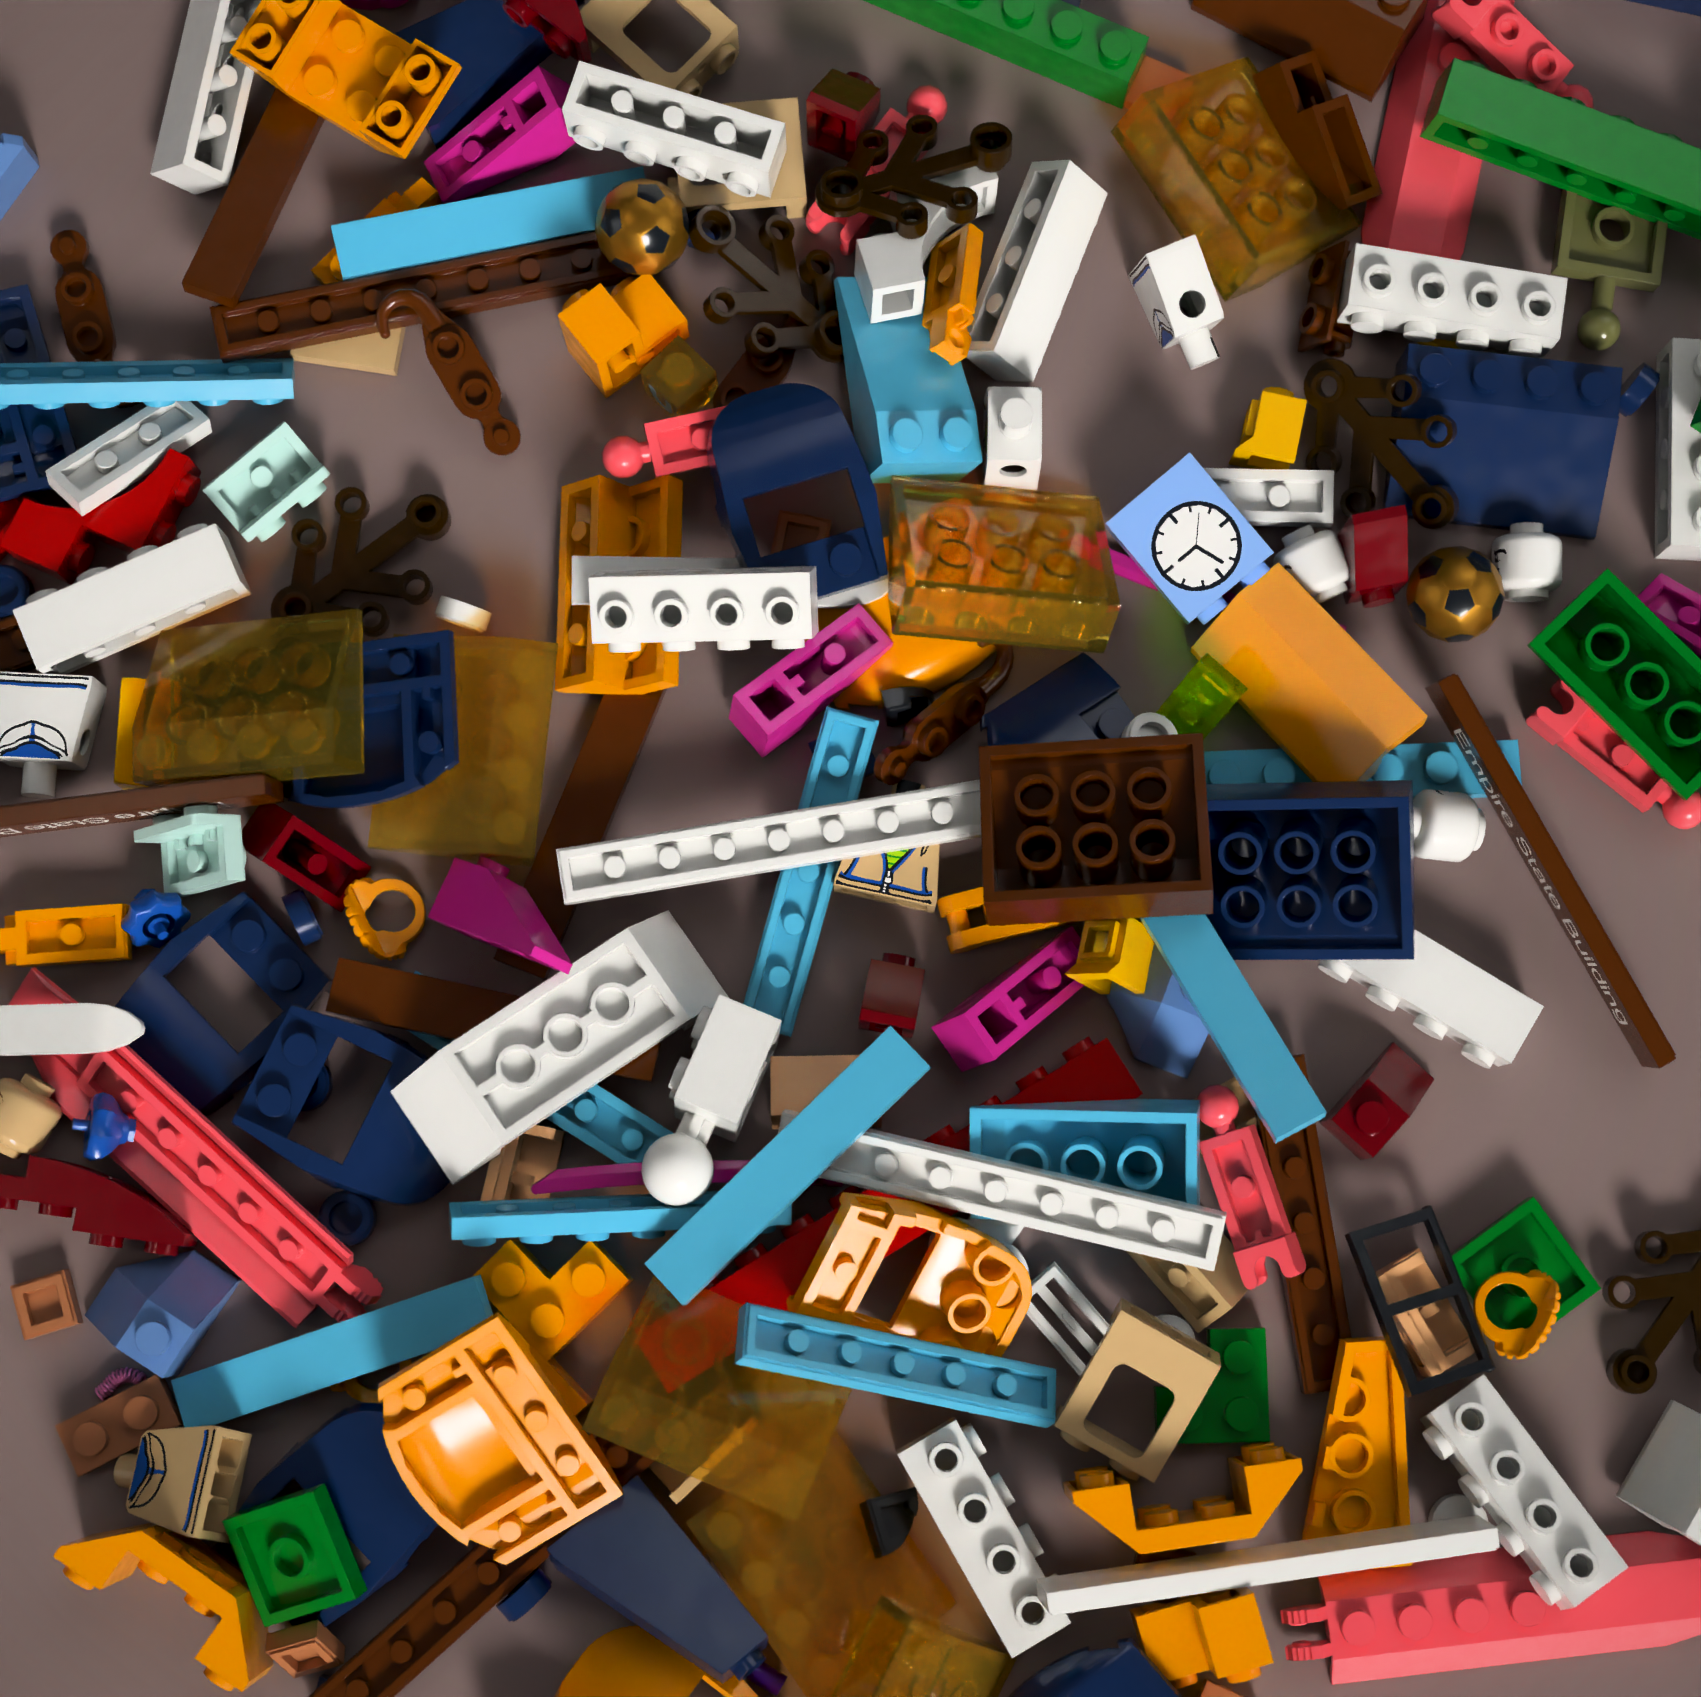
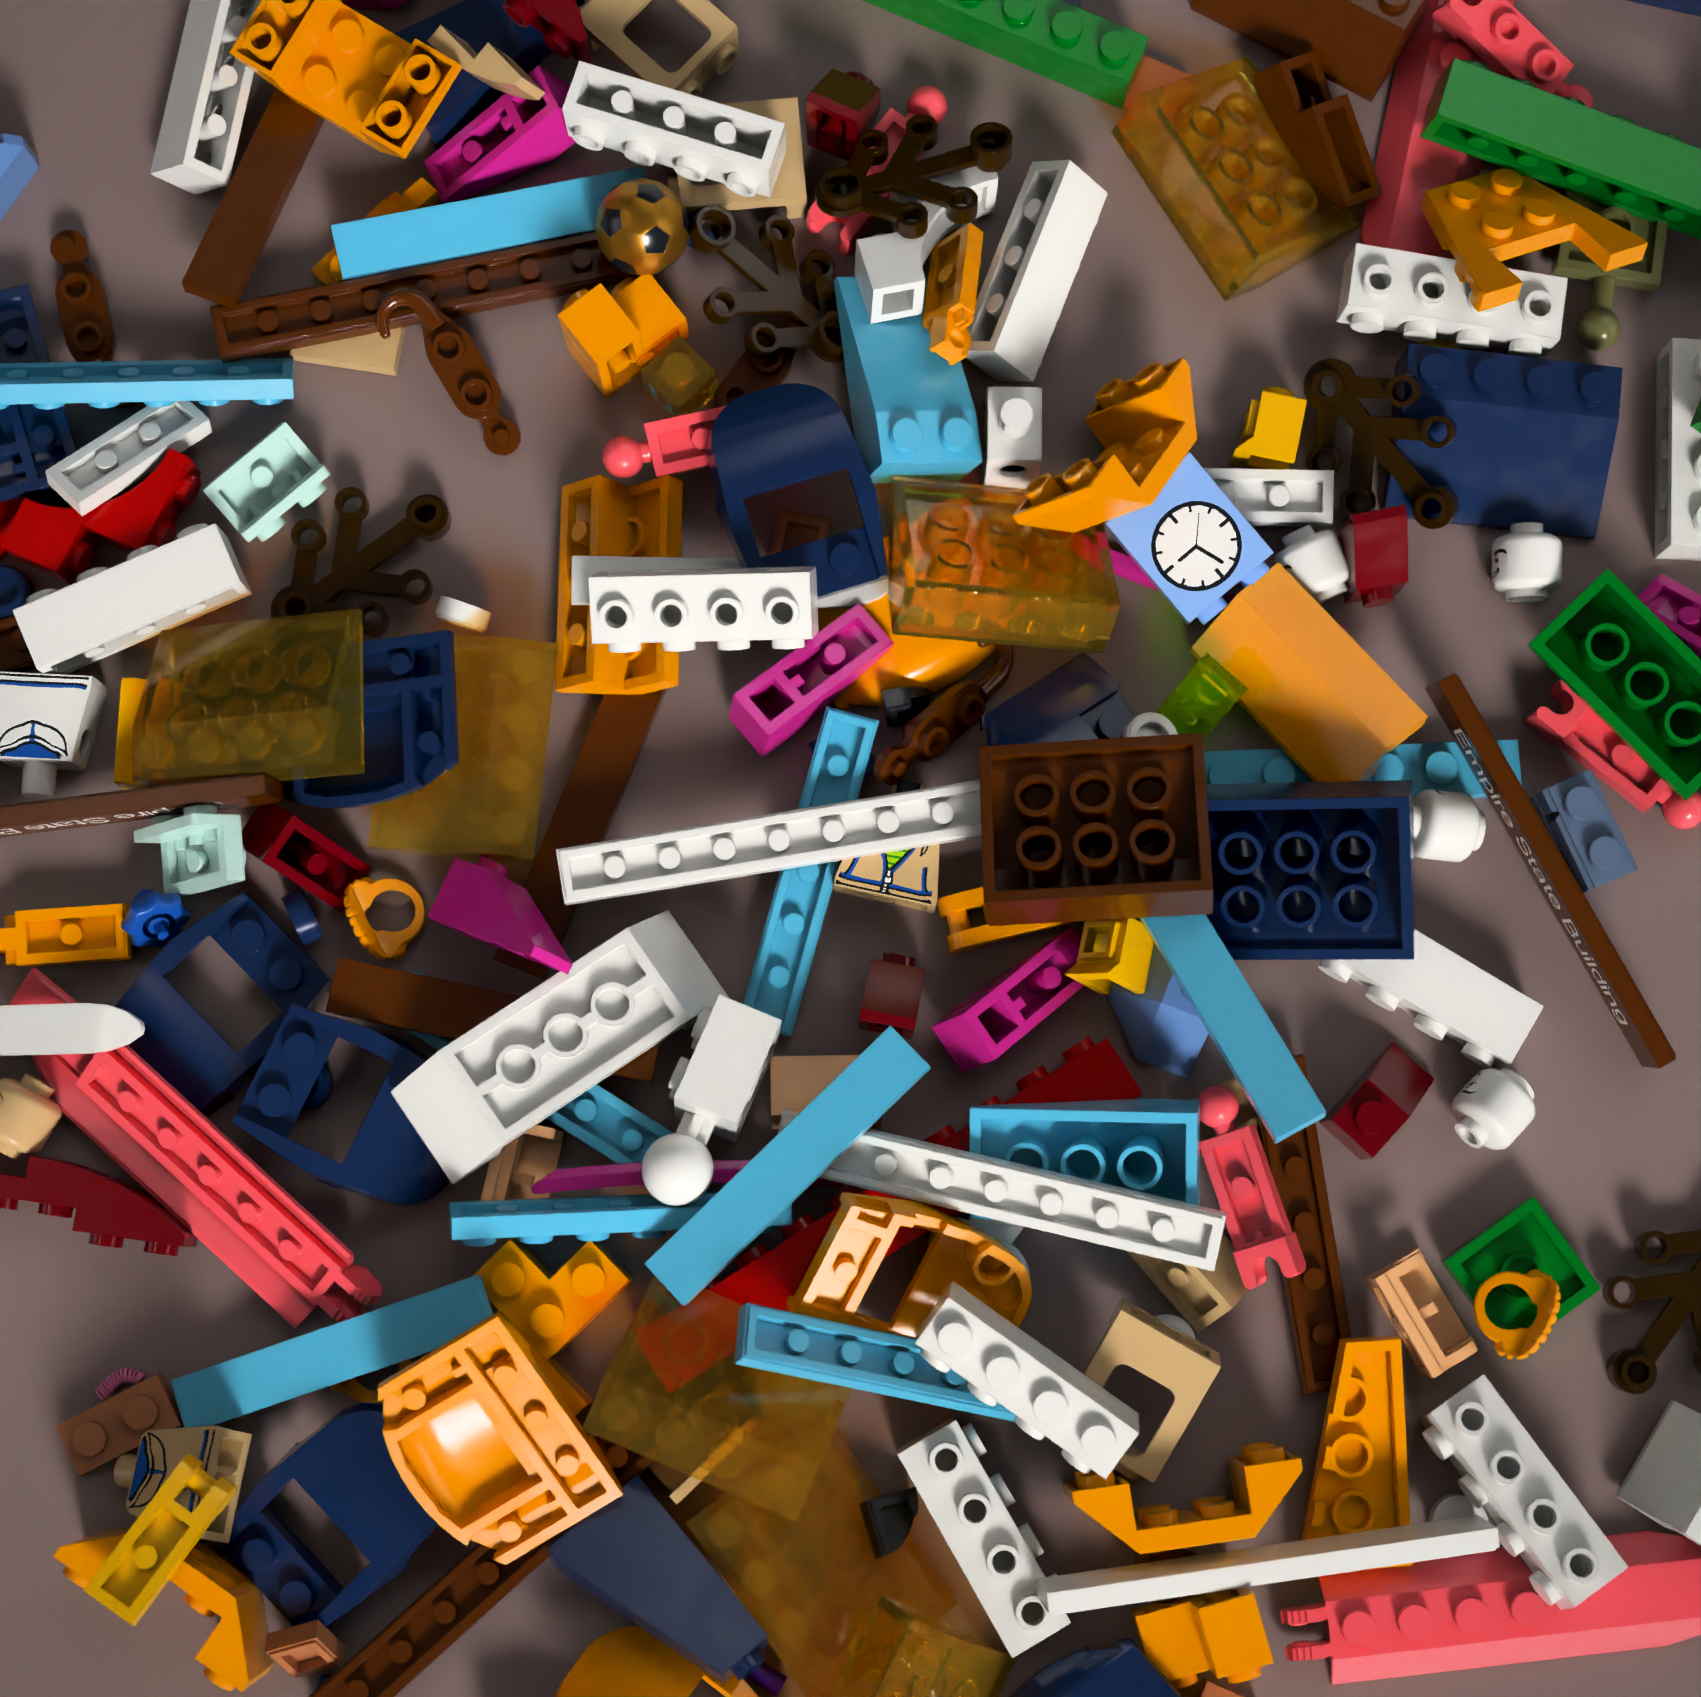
(46, 1304): nougat tile -> none
(104, 1127): blue piece -> none
(159, 1541): none -> yellow plate
(162, 1308): medium blue slope -> none
(294, 1555): green plate -> none
(348, 1217): dark blue tile -> none
(488, 65): none -> tan slope
(525, 1595): dark blue tile -> none
(1028, 1381): none -> white brick
(1039, 1287): white tile -> none
(1146, 435): none -> light orange slope
(1175, 280): white torso -> none
(1237, 1400): green plate -> none
(1319, 316): reddish brown hinge -> none
(1385, 1312): black window -> none
(1455, 594): pearl gold piece -> none
(1493, 1108): none -> white head
(1513, 215): none -> light orange wing
(1584, 831): none -> sand blue brick
(1637, 388): dark blue tile -> none

